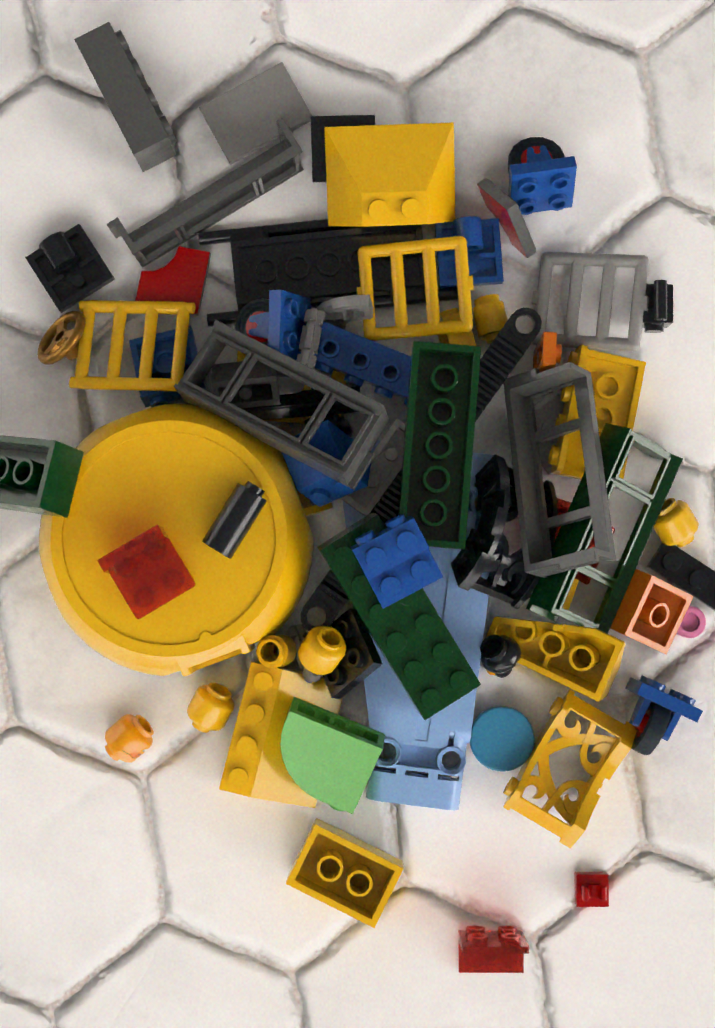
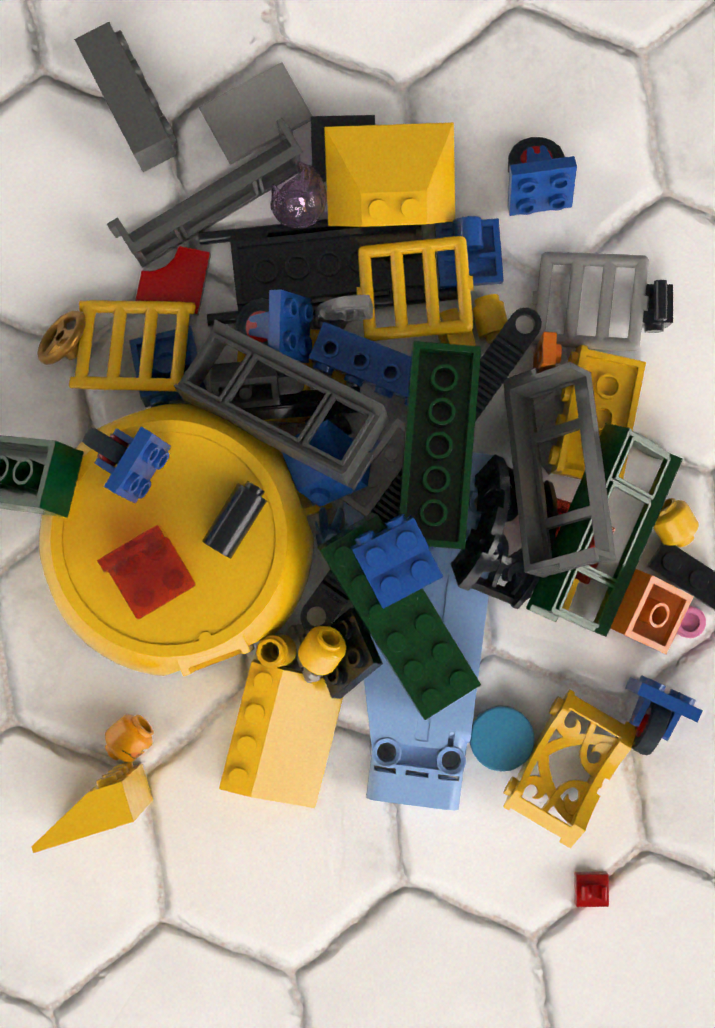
(69, 267): black plate -> none
(112, 803): none -> yellow slope
(134, 464): none -> blue plate
(210, 707): yellow head -> none
(300, 199): none -> piece
(310, 337): light grey axle -> none
(327, 530): none -> flat silver piece
(329, 754): bright green brick -> none
(345, 872): yellow brick -> none
(491, 950): clear red bracket -> none
(499, 654): black animal -> none
(509, 216): dark grey tile -> none
(566, 653): yellow wedge -> none

